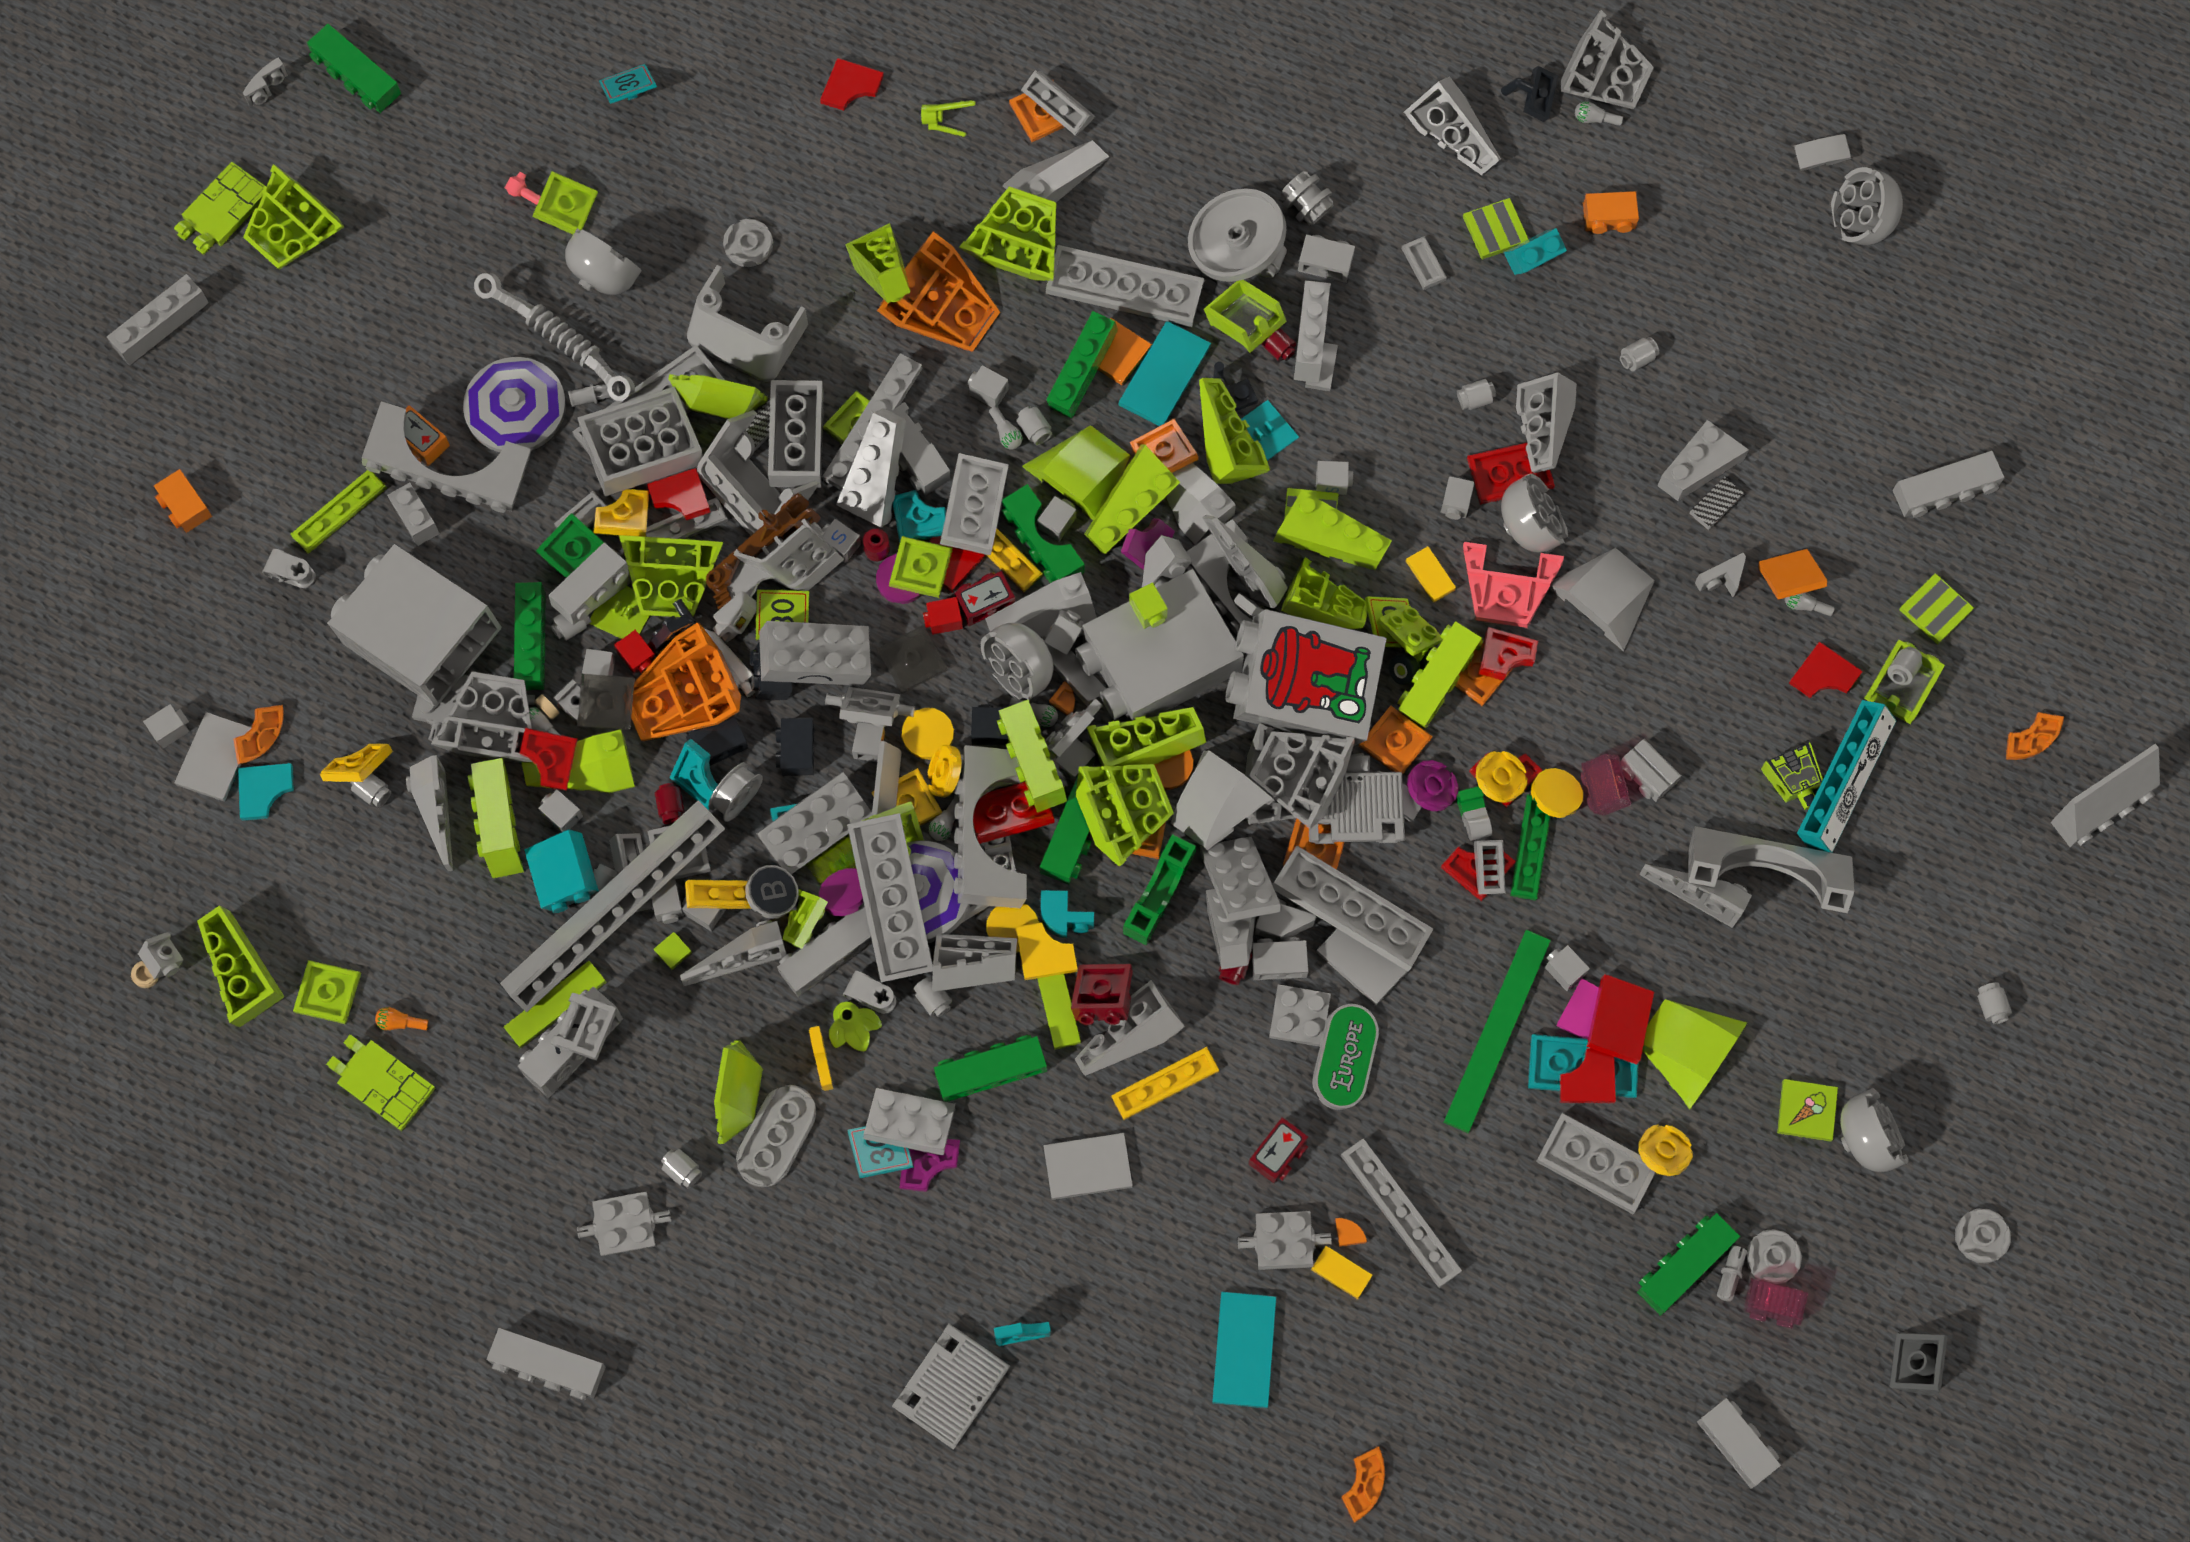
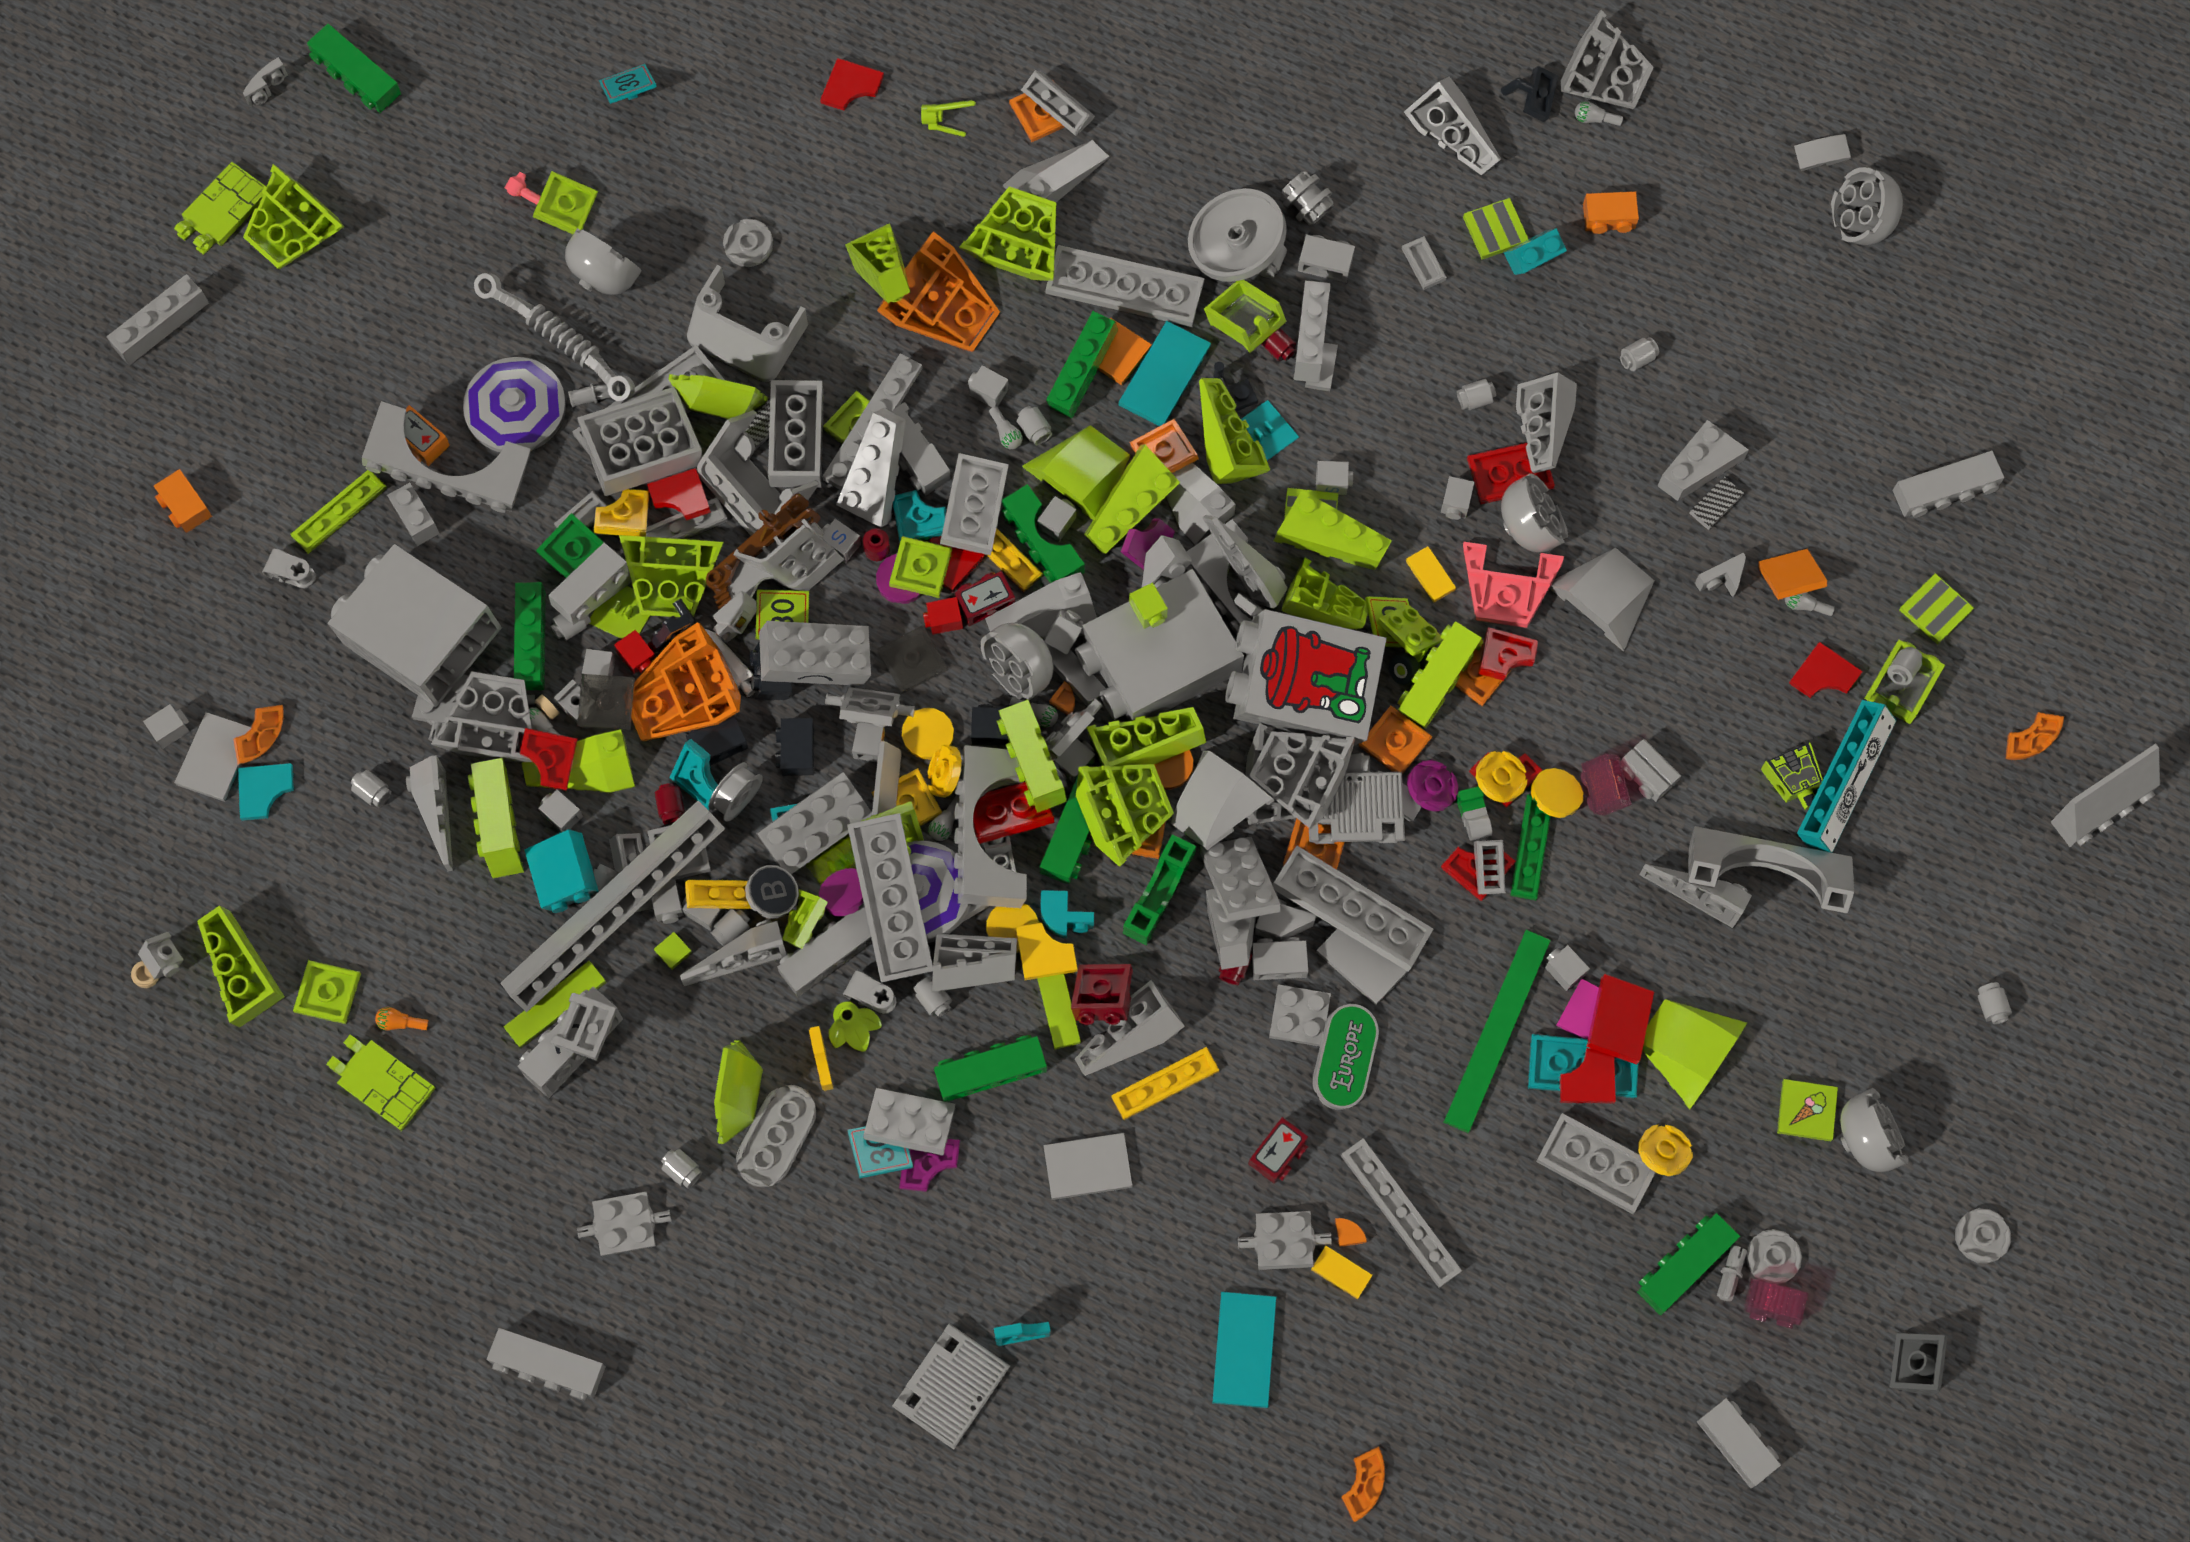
(357, 765): yellow tile -> none
(730, 926): none -> light grey brick

